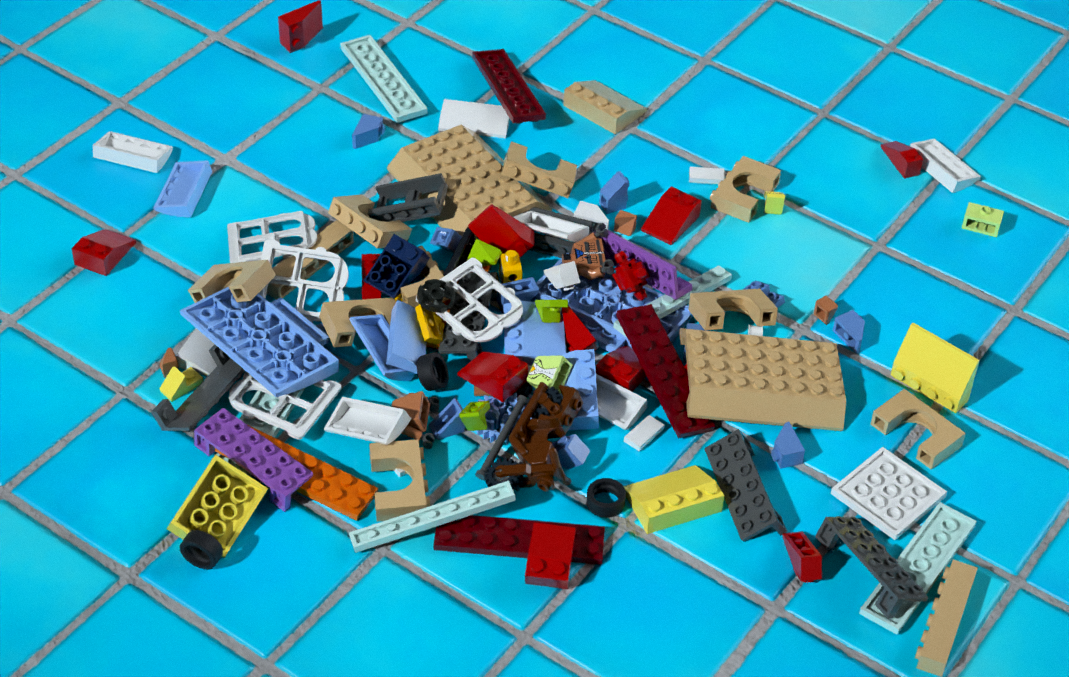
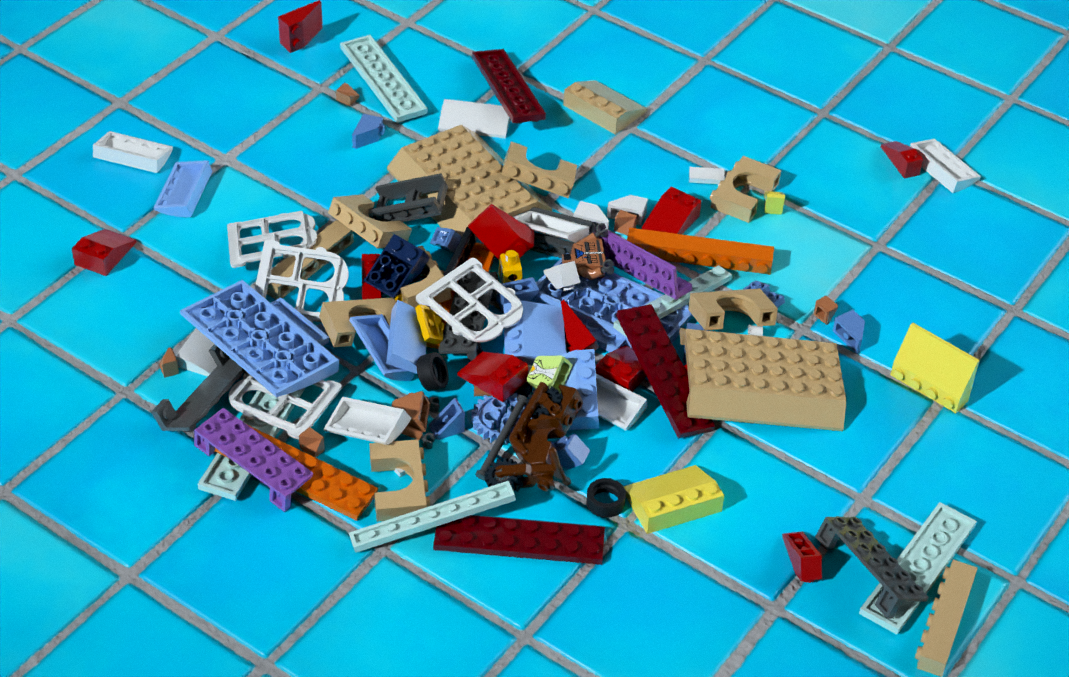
(180, 383): light yellow slope -> none
(203, 559): black tyre -> none
(219, 504): light yellow slope -> none
(242, 278): tan arch -> none
(311, 442): none -> nougat slope
(346, 94): none -> nougat slope
(435, 295): pearl dark grey piece -> none
(474, 415): lime slope -> none
(484, 253): lime slope -> none
(550, 309): lime slope -> none
(550, 555): red slope -> none
(614, 193): medium blue slope -> none
(631, 275): red piece -> none
(632, 204): none -> white slope
(644, 433): white tile -> none
(704, 250): none -> orange brick
(742, 486): dark grey bracket -> none
(787, 448): medium blue slope -> none
(888, 493): white plate -> none
(907, 408): tan arch -> none
(982, 219): yellowish green brick -> none

